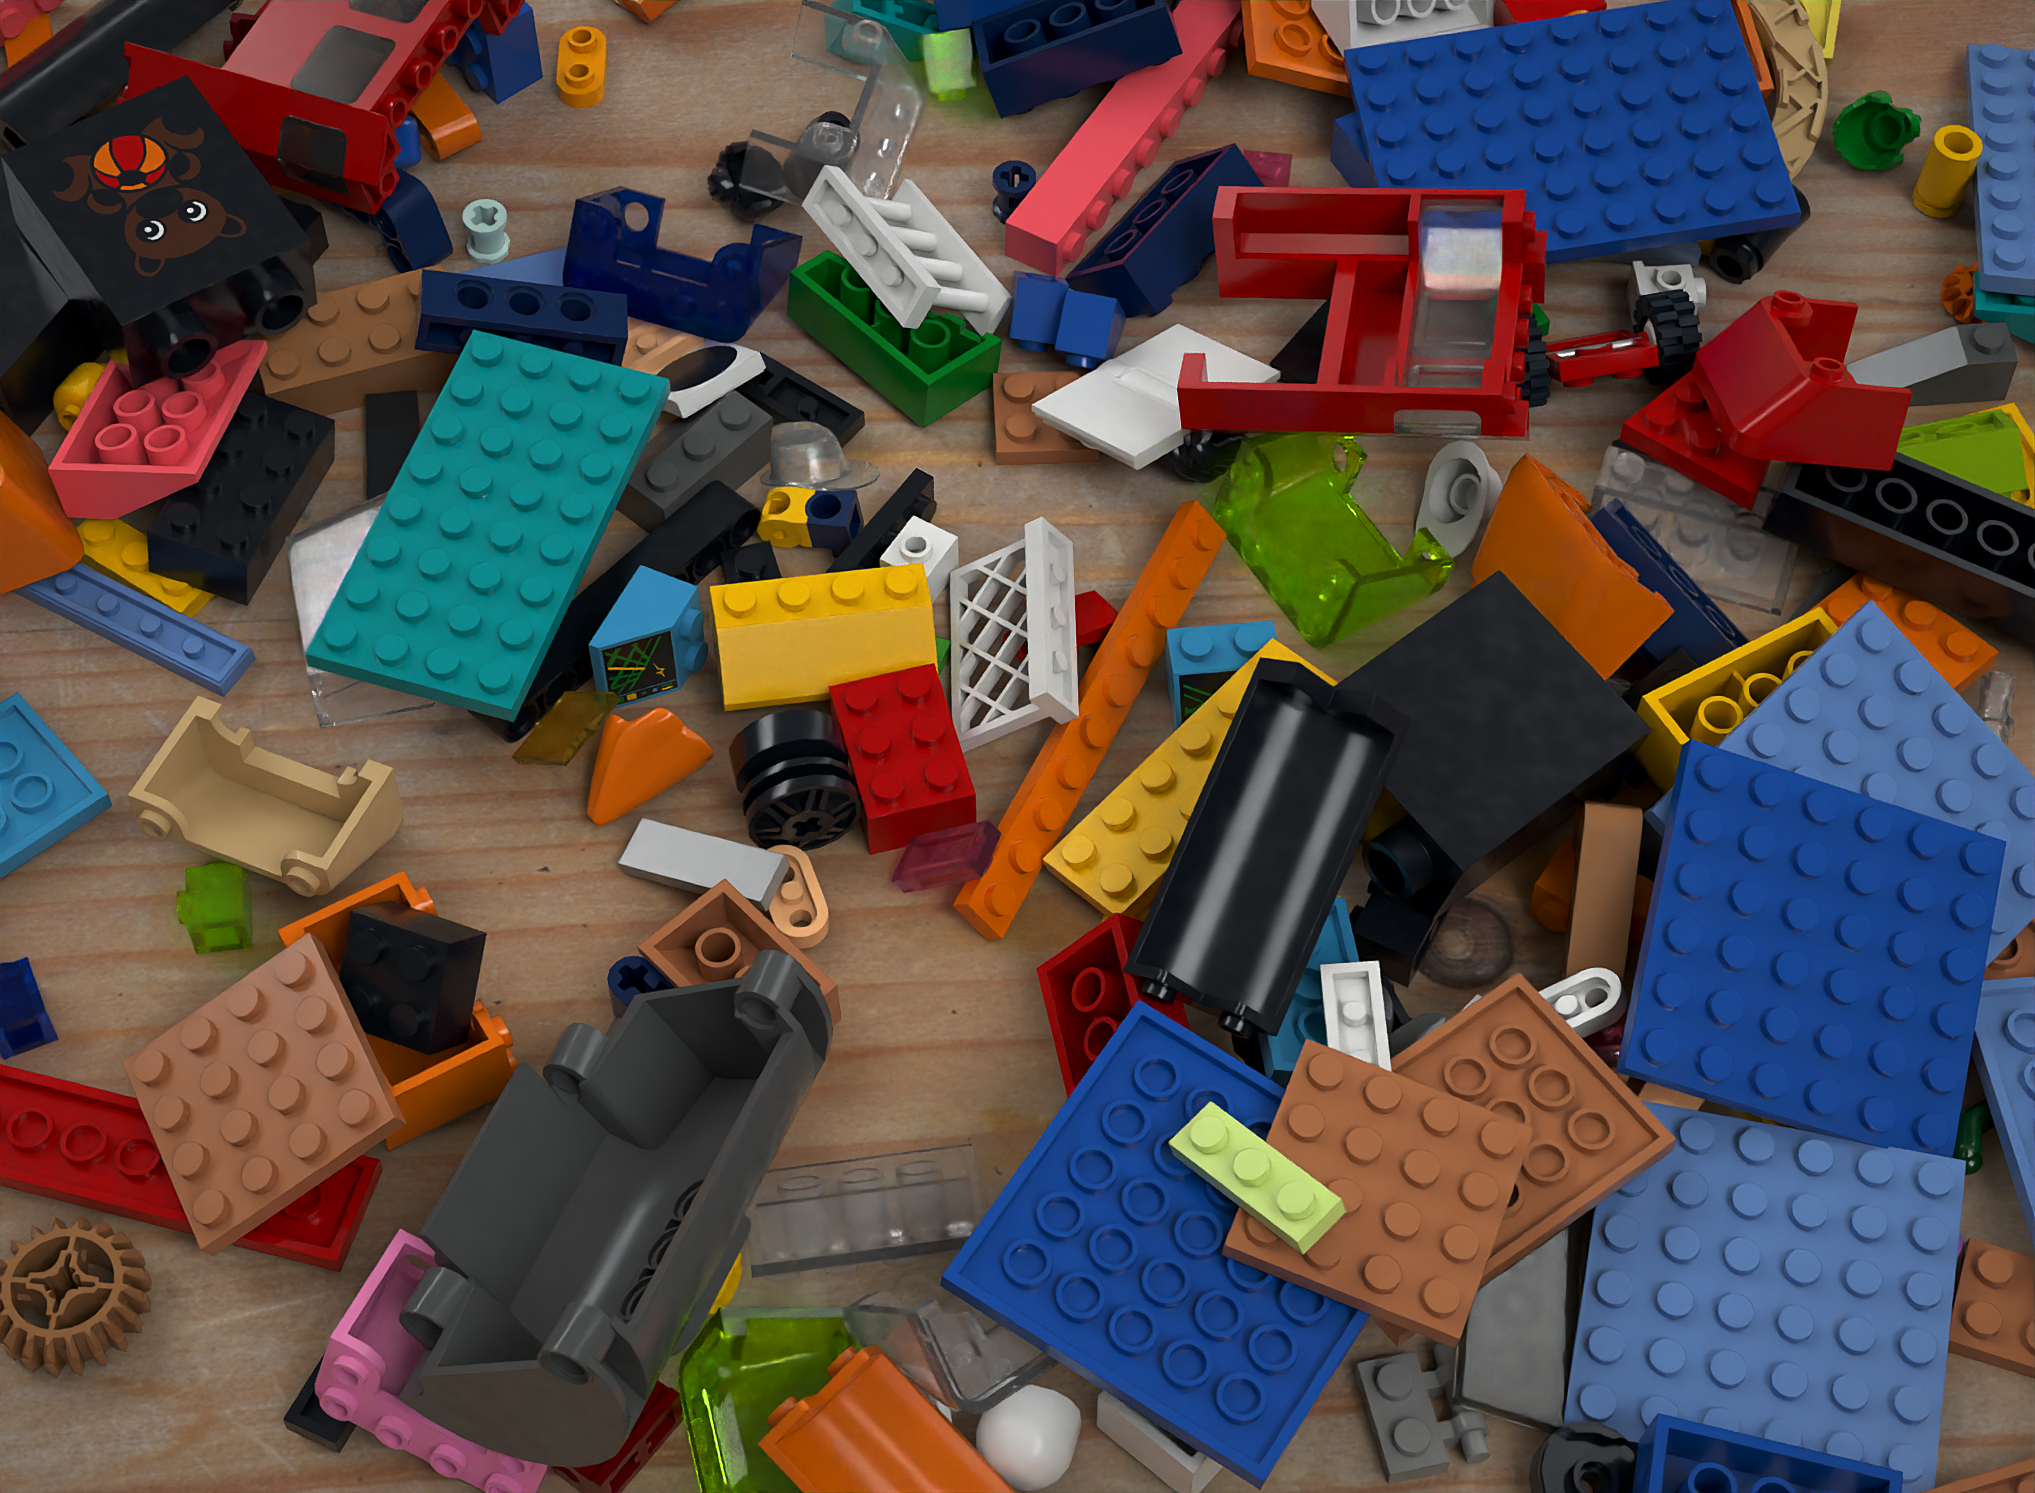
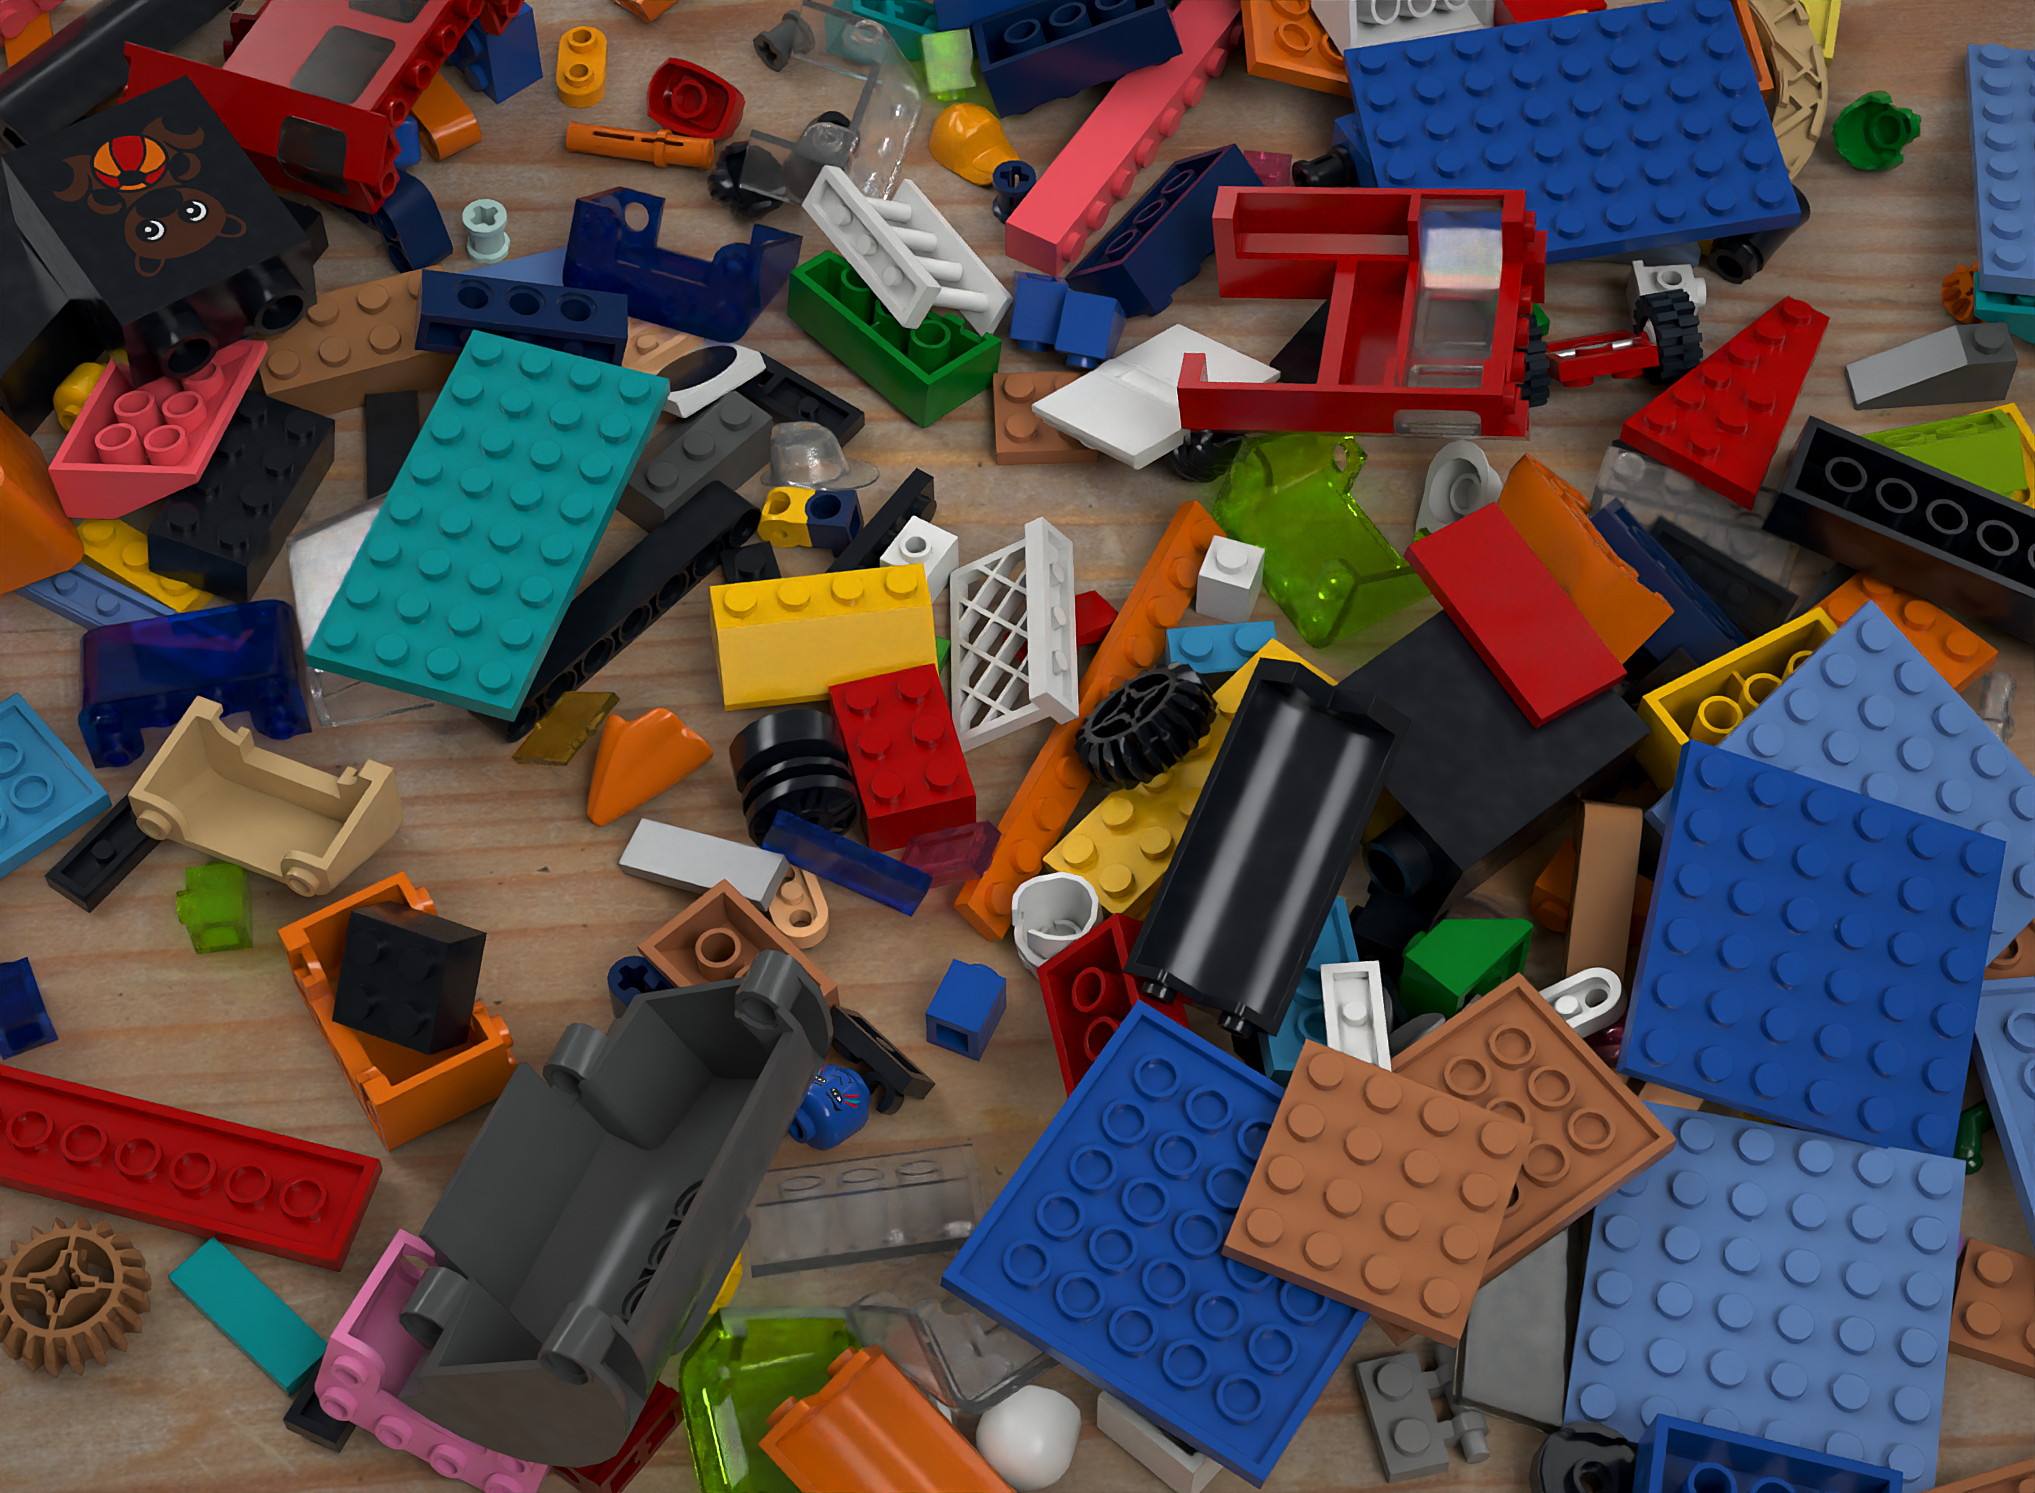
(101, 858): none -> black tile
(157, 666): none -> clear blue windscreen
(249, 1315): none -> teal tile
(262, 1094): nougat plate -> none
(649, 639): dark azure slope -> none
(659, 147): none -> orange pin
(694, 101): none -> red piece
(777, 45): none -> dark grey bush
(832, 1108): none -> blue head
(846, 862): none -> clear blue tile
(861, 1041): none -> black plate
(966, 1009): none -> blue brick
(970, 142): none -> light orange piece
(1052, 915): none -> white helmet
(1146, 726): none -> black gear
(1230, 580): none -> white brick
(1257, 1177): yellowish green plate -> none
(1325, 171): none -> black bush
(1459, 962): none -> green slope
(1515, 614): none -> red tile
(1735, 587): none -> black plate
(1786, 394): red windscreen -> none
(1947, 171): yellow piece -> none

